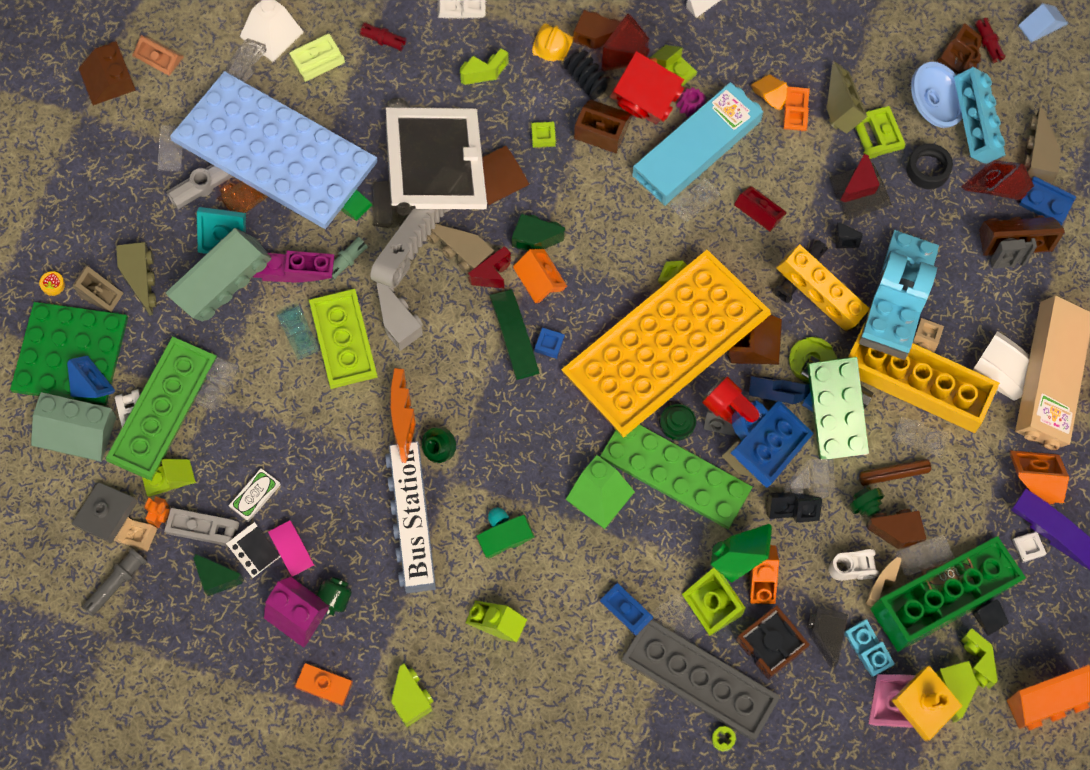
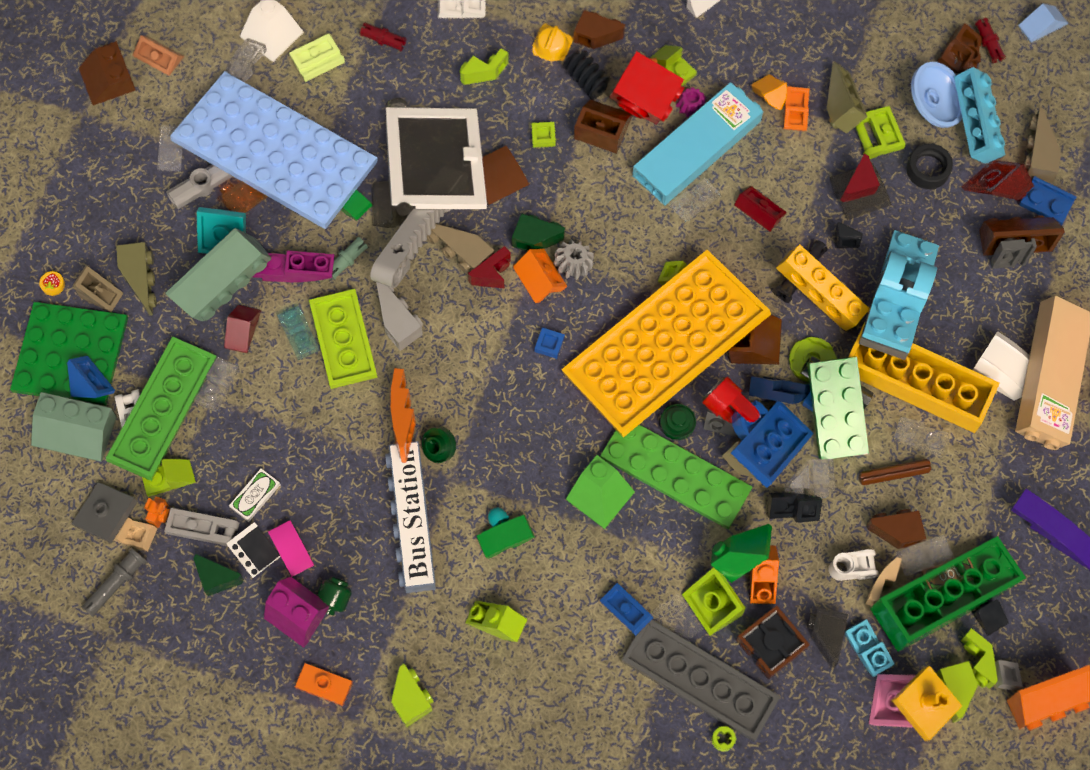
(241, 328): none -> dark red slope
(514, 334): dark green slope -> none
(573, 259): none -> light grey gear
(623, 44): clear red slope -> none
(867, 501): dark green plate -> none
(928, 335): tan bracket -> none
(1008, 675): none -> light grey plate
(1029, 547): white tile -> none
(1042, 474): orange slope -> none

